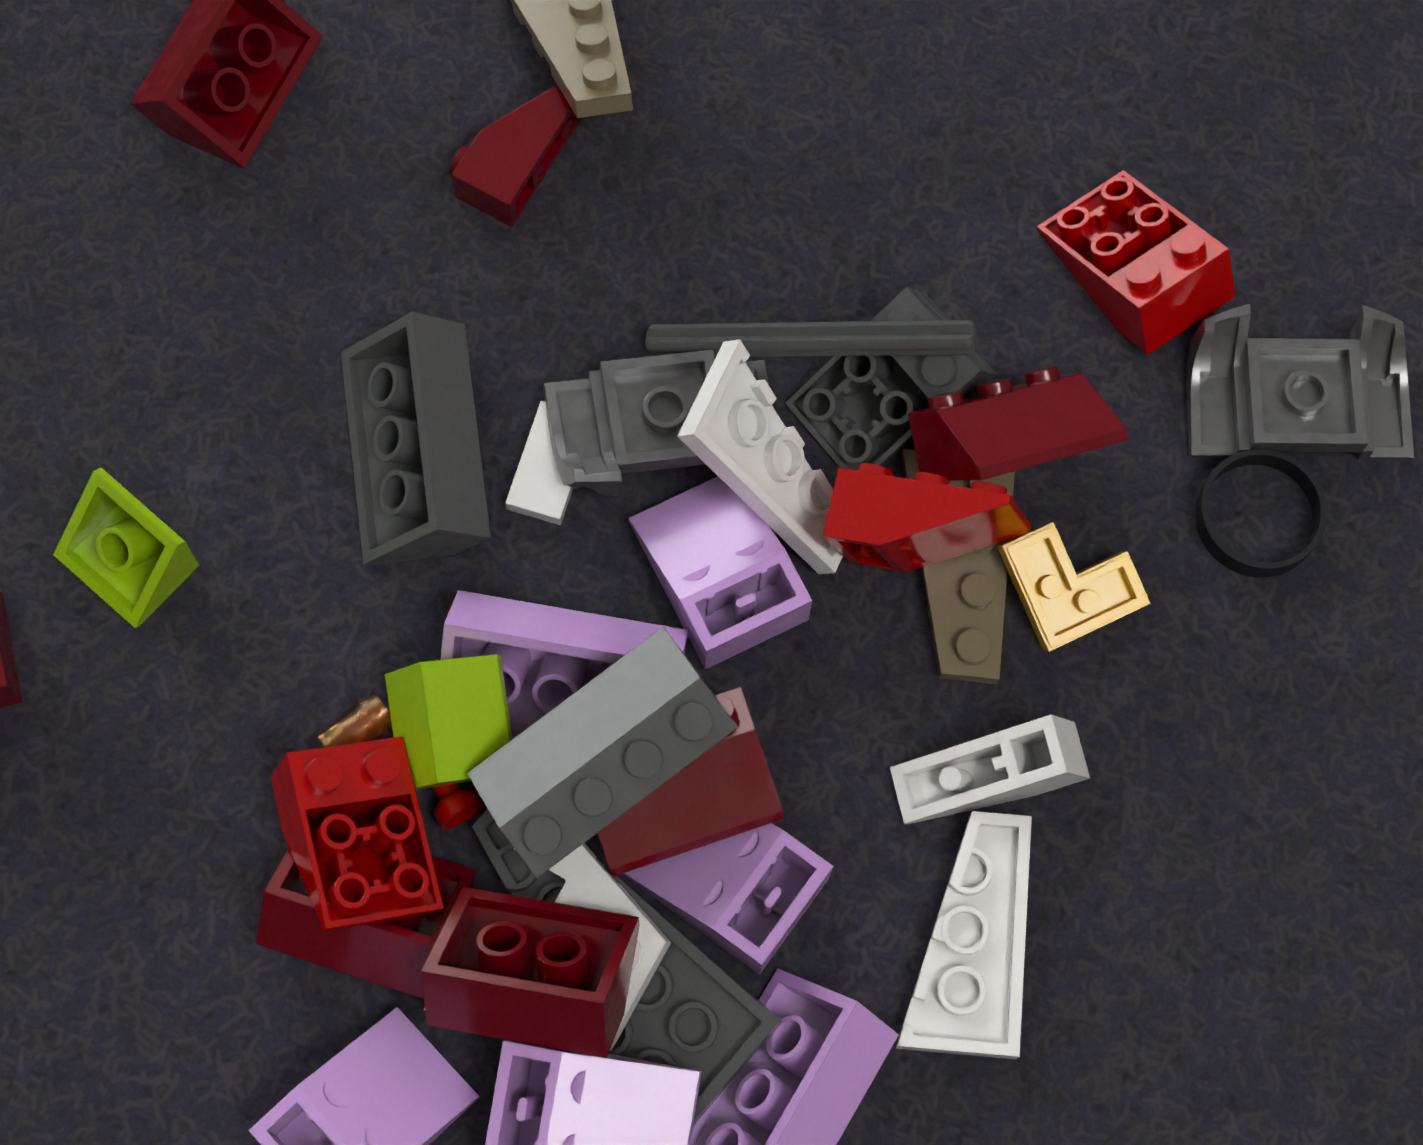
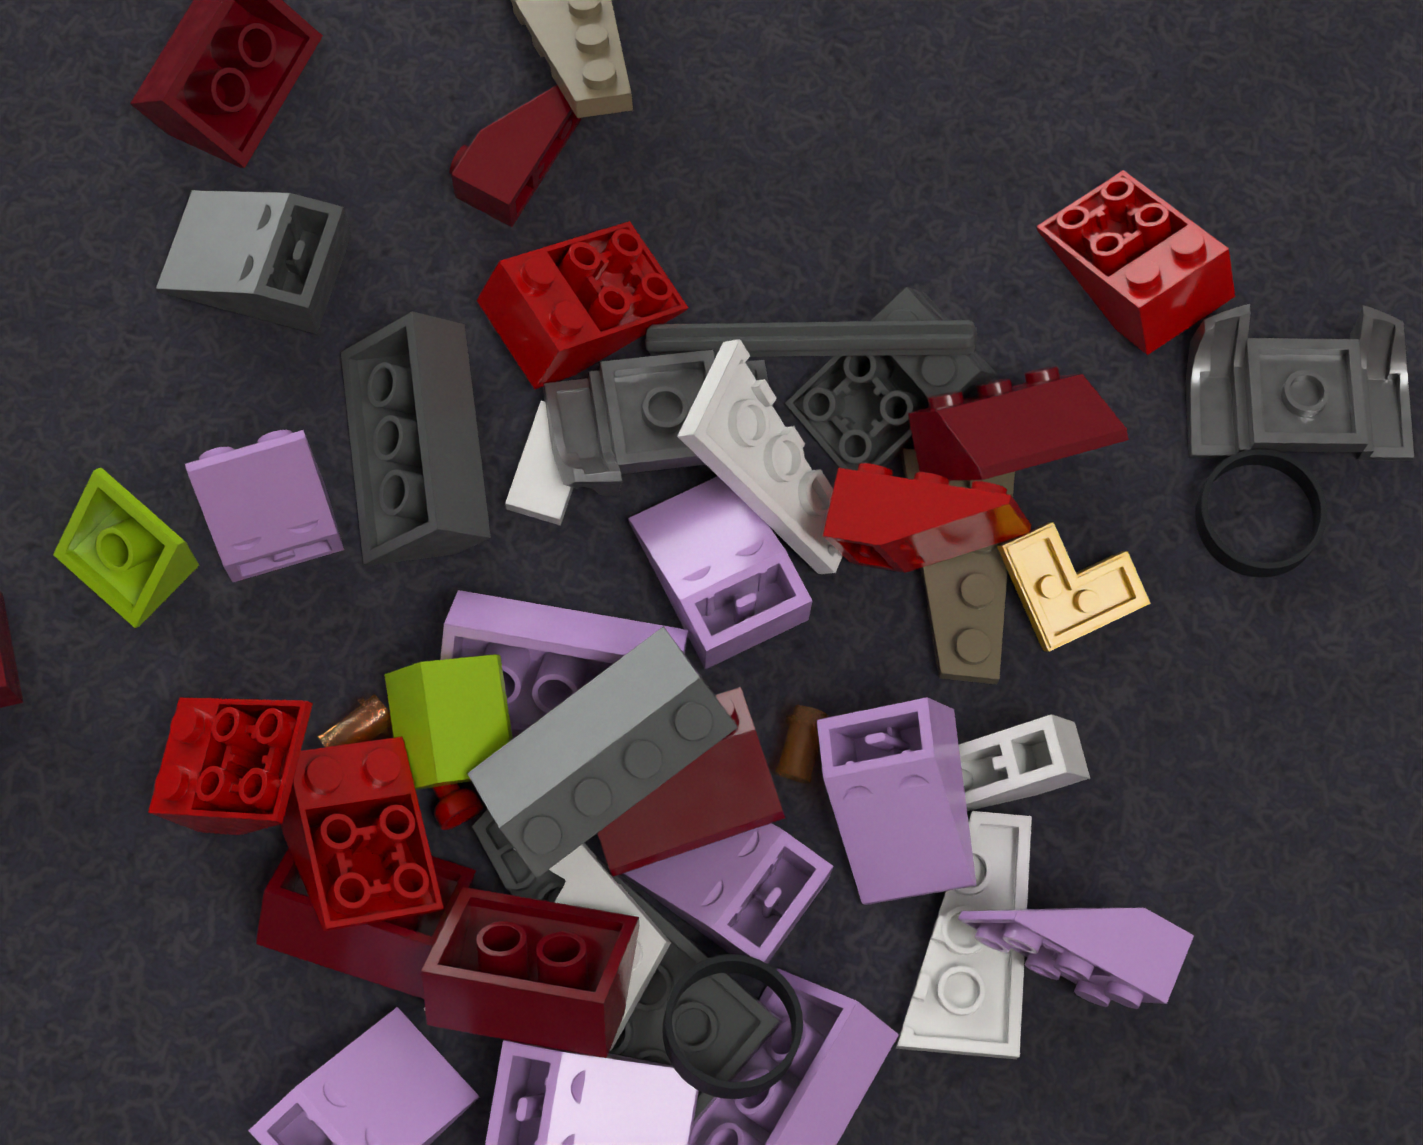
(230, 763): none -> red slope
(258, 255): none -> dark grey slope
(265, 504): none -> lavender slope
(577, 301): none -> red slope
(751, 967): none -> black tyre
(800, 744): none -> clear orange pin
(899, 799): none -> lavender slope
(1105, 951): none -> lavender slope

